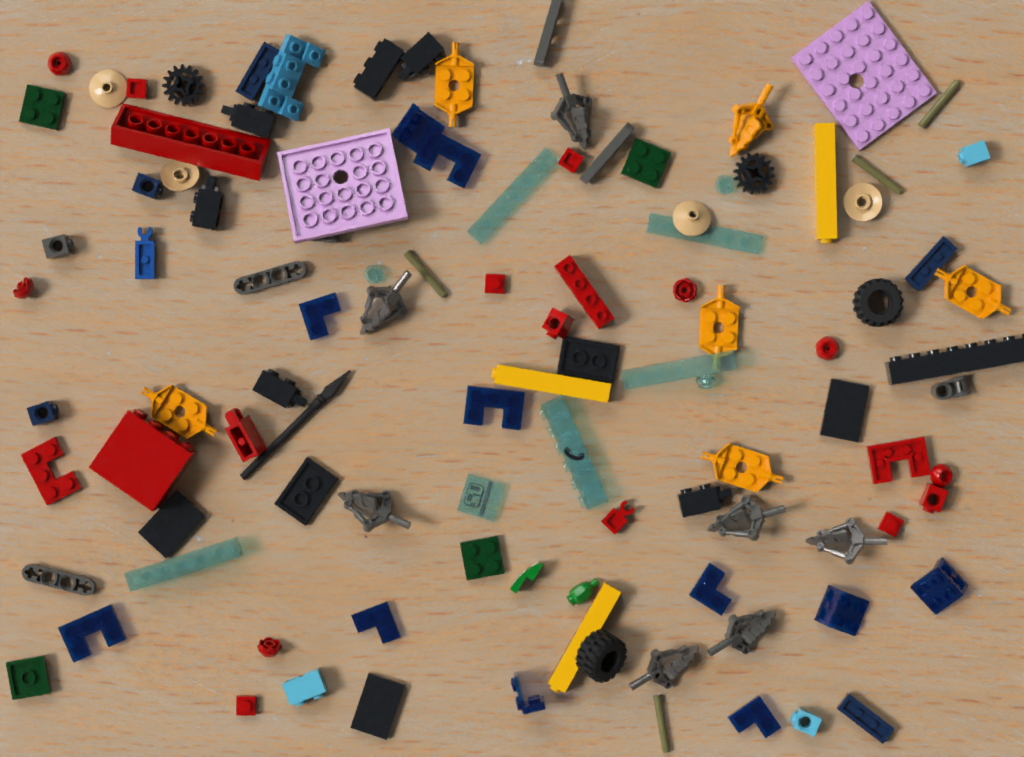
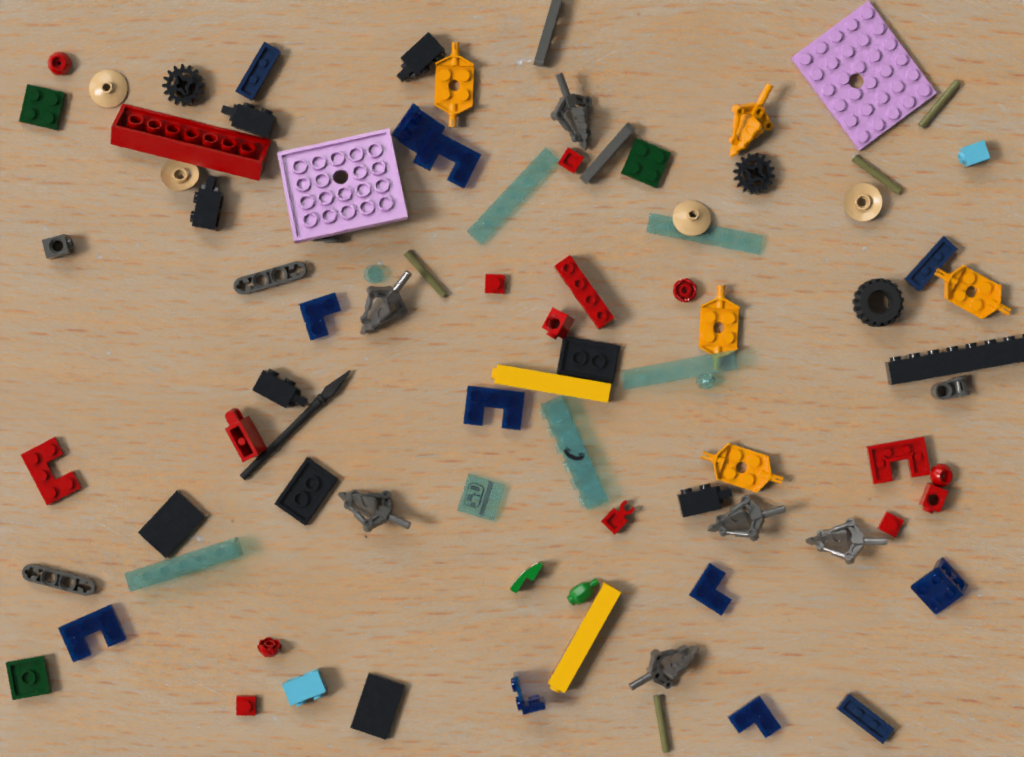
(24, 288): red plate -> none
(35, 415): dark blue brick -> none
(136, 88): red plate -> none
(142, 180): dark blue brick -> none
(143, 459): red brick -> none
(145, 256): blue plate -> none
(164, 406): light orange plate -> none
(285, 76): dark azure bracket -> none
(378, 69): black brick -> none
(378, 616): clear blue plate -> none
(482, 557): dark green plate -> none
(601, 656): black tyre -> none
(724, 184): clear light blue plate -> none
(744, 627): dark grey bar -> none
(813, 725): medium azure brick -> none
(821, 348): red plate -> none
(825, 182): yellow brick -> none
(841, 610): clear blue bracket -> none
(844, 410): black tile -> none

